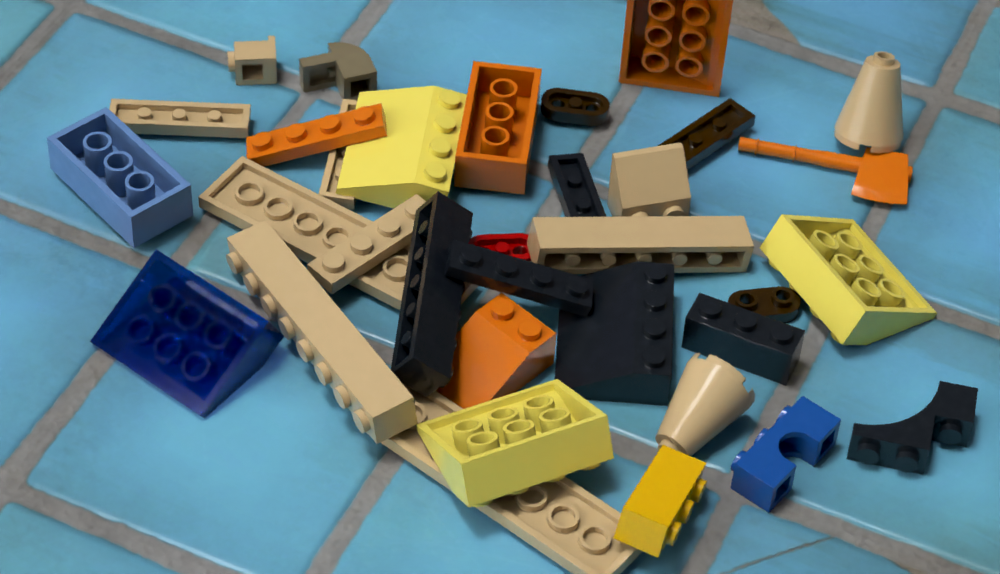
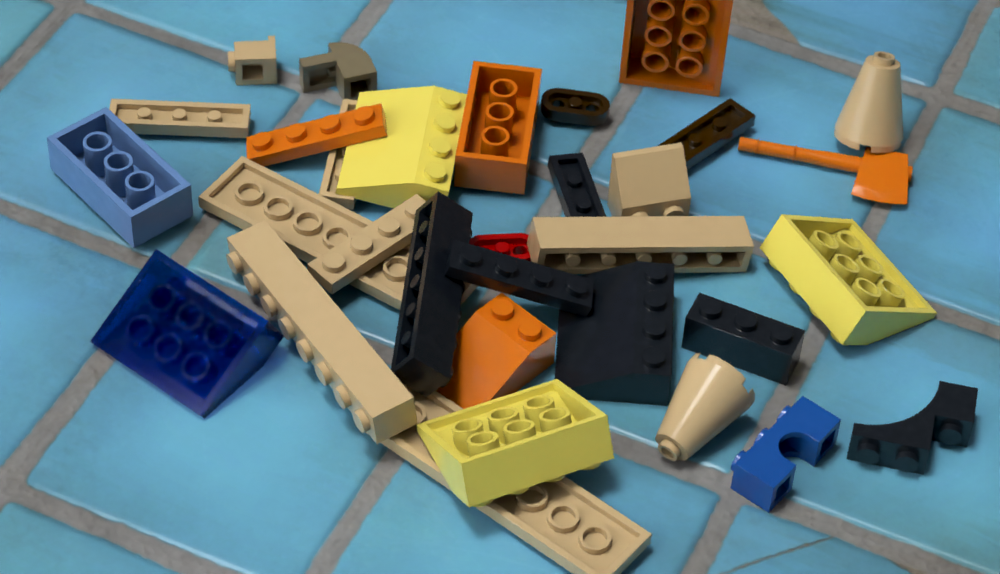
(661, 501): yellow brick -> none
(773, 302): dark brown plate -> none

